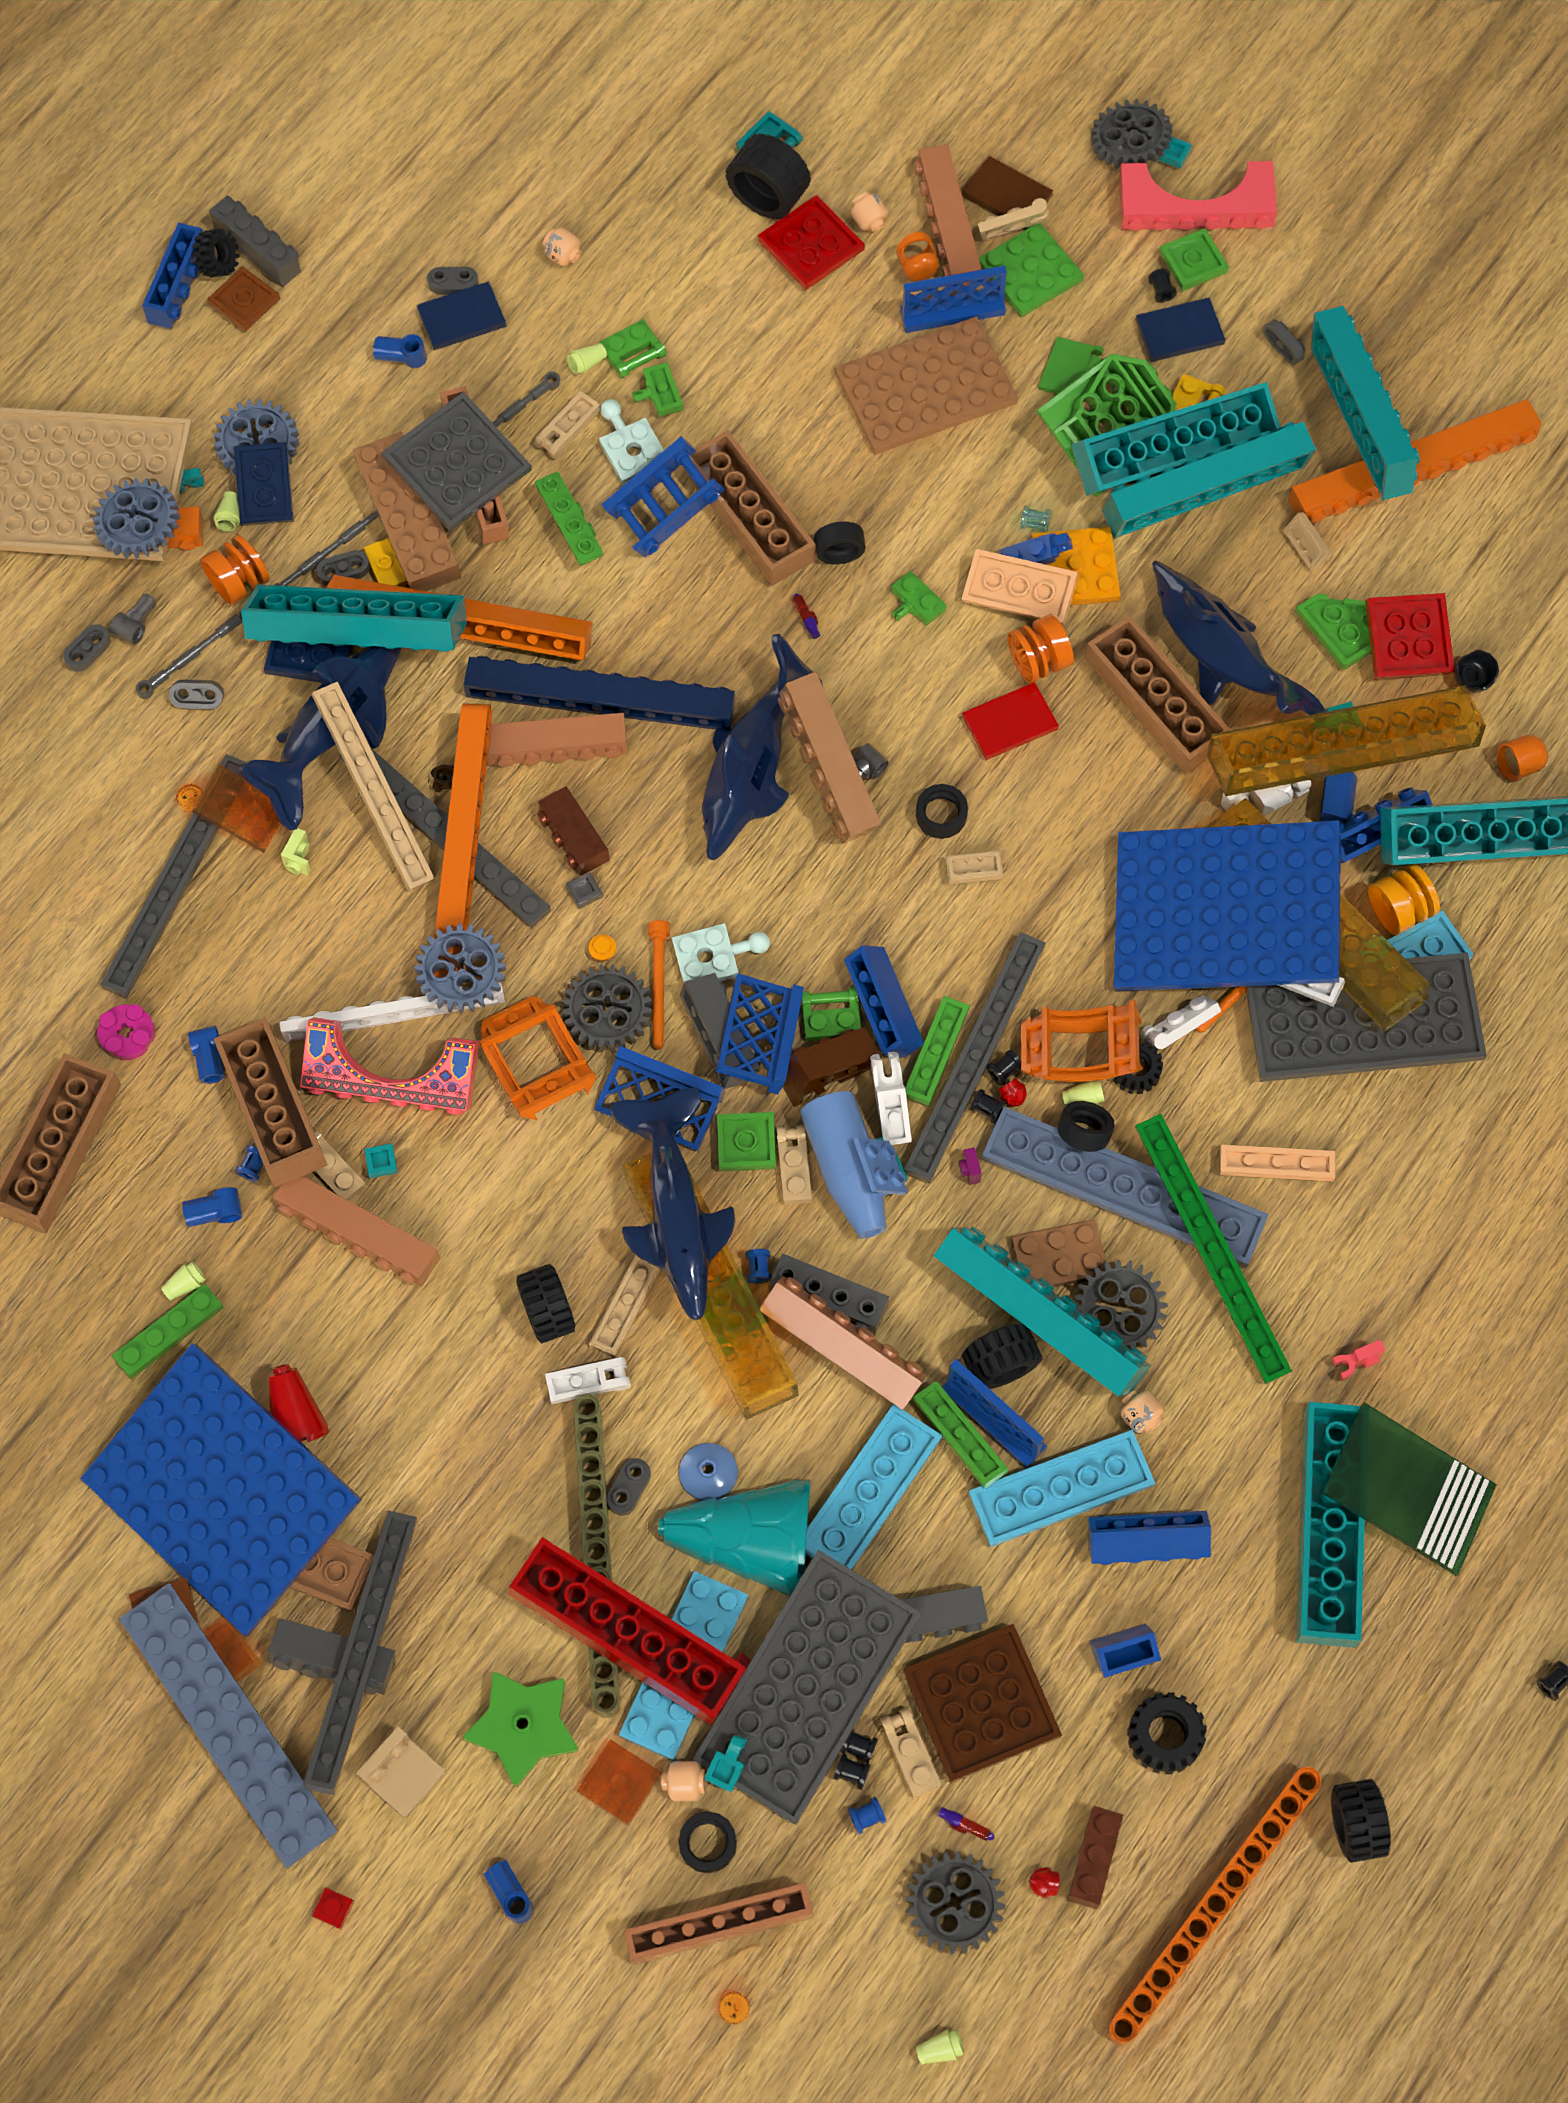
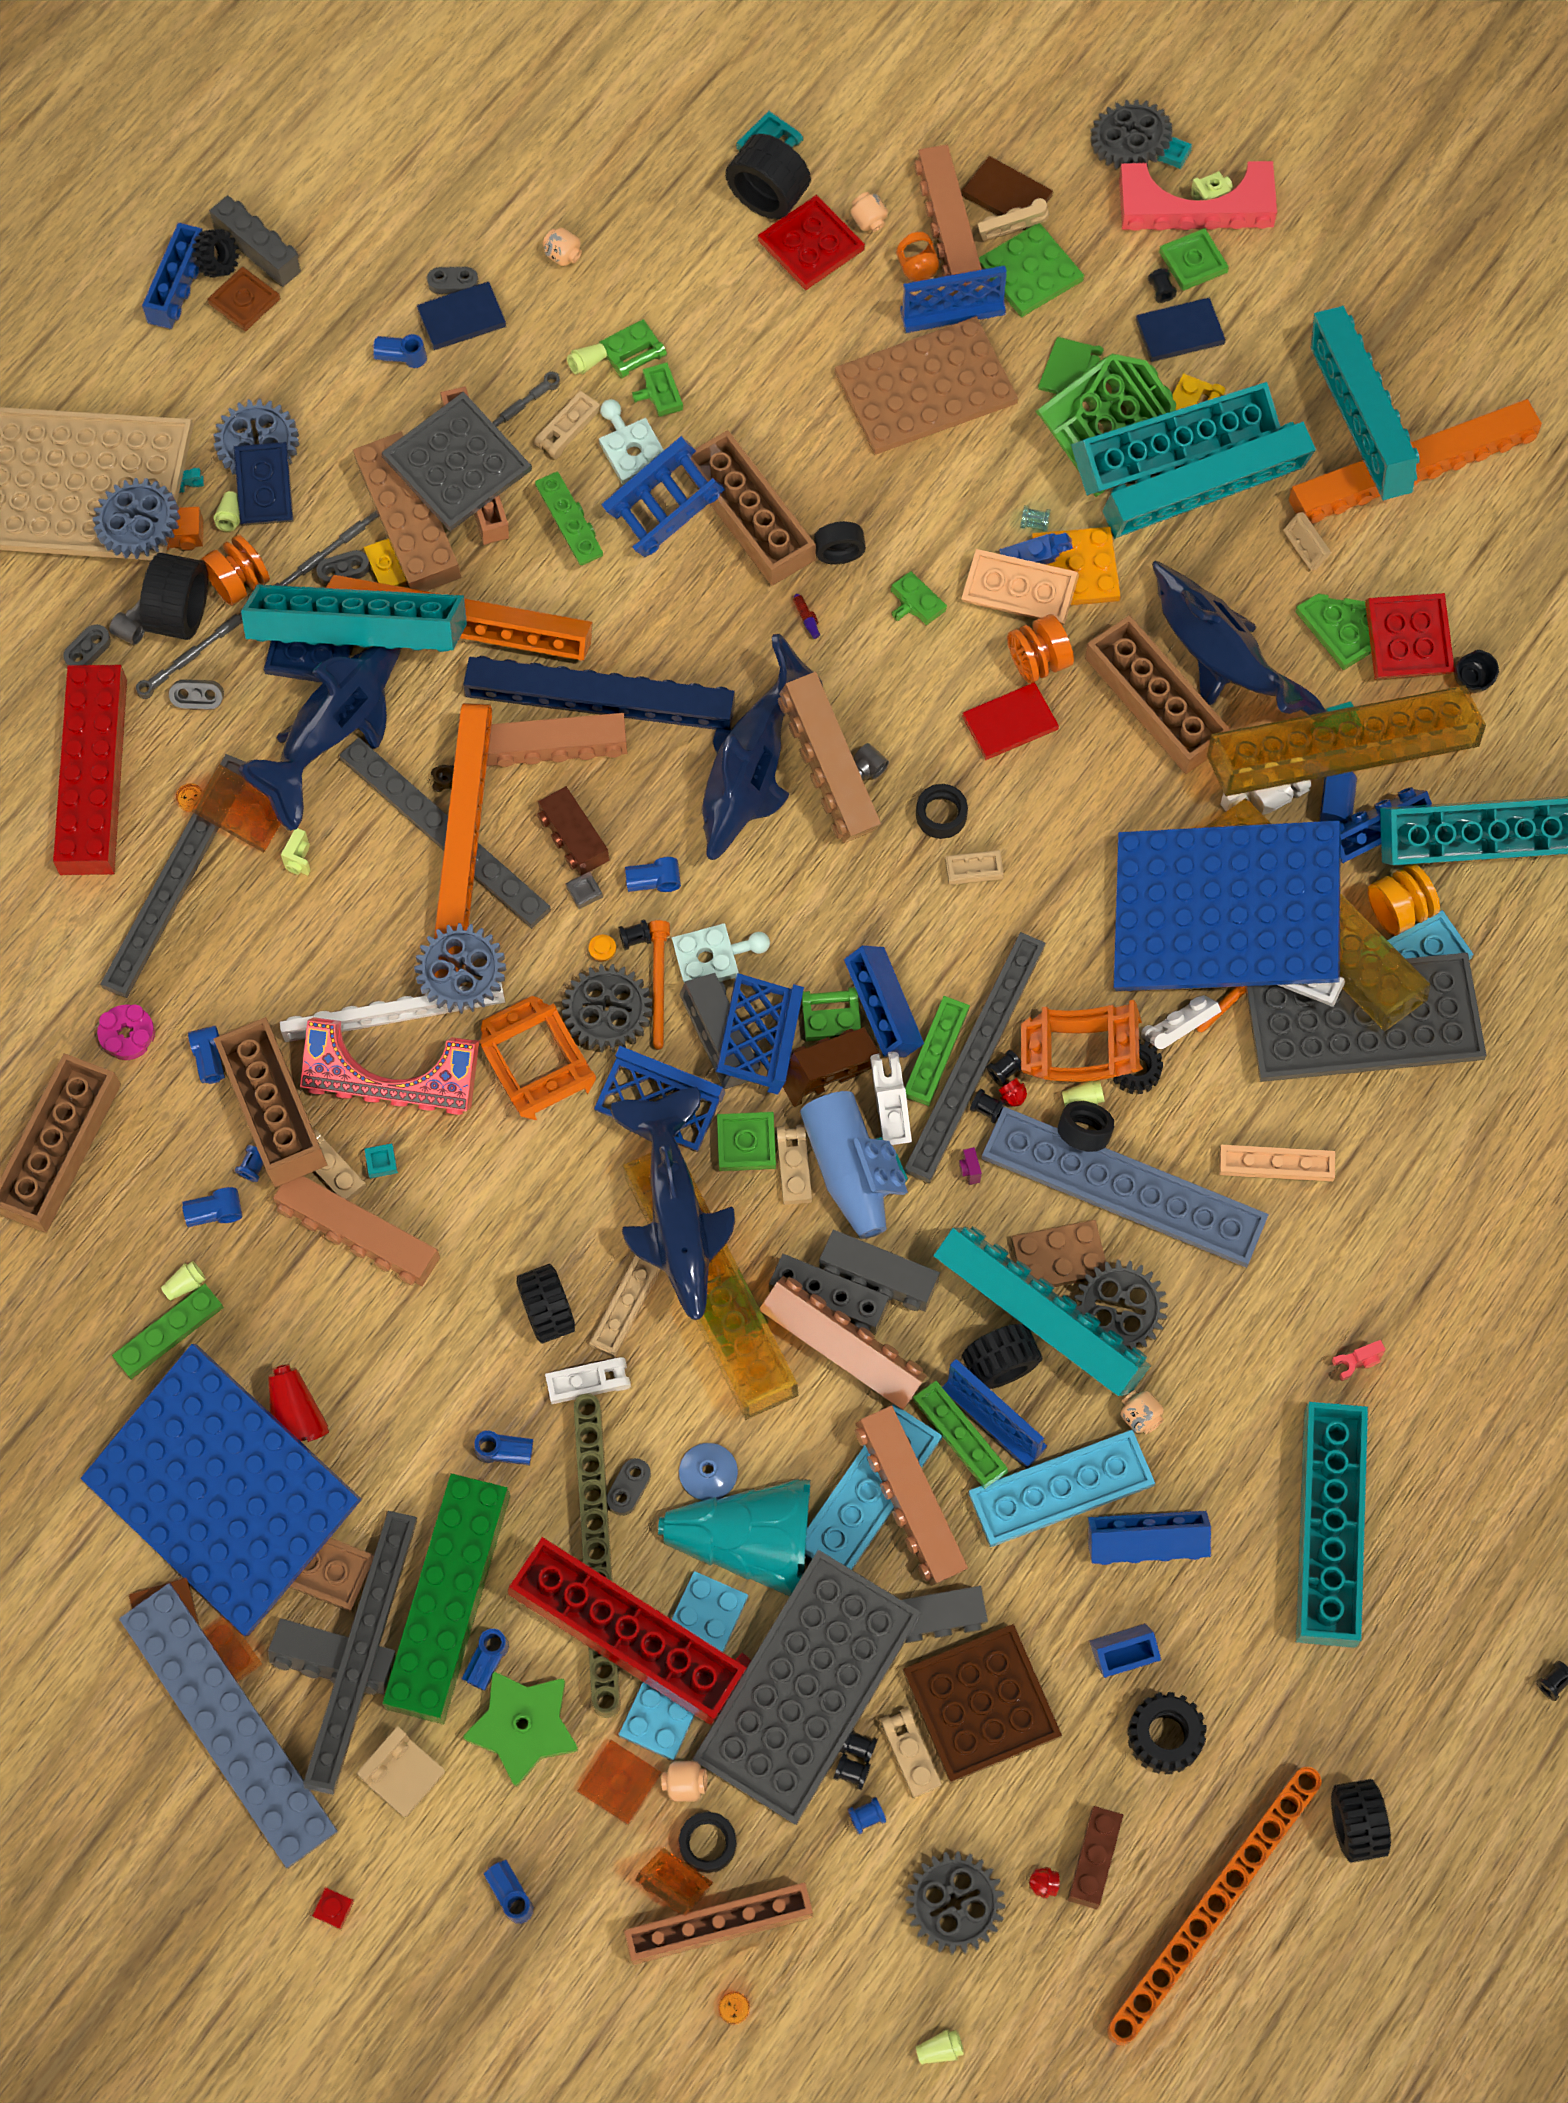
(90, 770): none -> red brick
(173, 596): none -> black tyre
(372, 786): tan plate -> none
(446, 1599): none -> green brick
(485, 1662): none -> blue piece
(507, 1450): none -> blue piece
(634, 934): none -> black bush
(661, 874): none -> blue piece
(673, 1881): none -> clear orange plate
(726, 1767): teal plate -> none
(758, 1266): blue bush -> none
(879, 1270): none -> dark grey brick
(910, 1495): none -> nougat brick
(963, 1824): piece -> none
(1211, 187): none -> yellowish green brick
(1213, 1249): green plate -> none
(1281, 339): dark grey plate -> none
(1409, 1489): clear green piece -> none
(1529, 753): orange helmet -> none

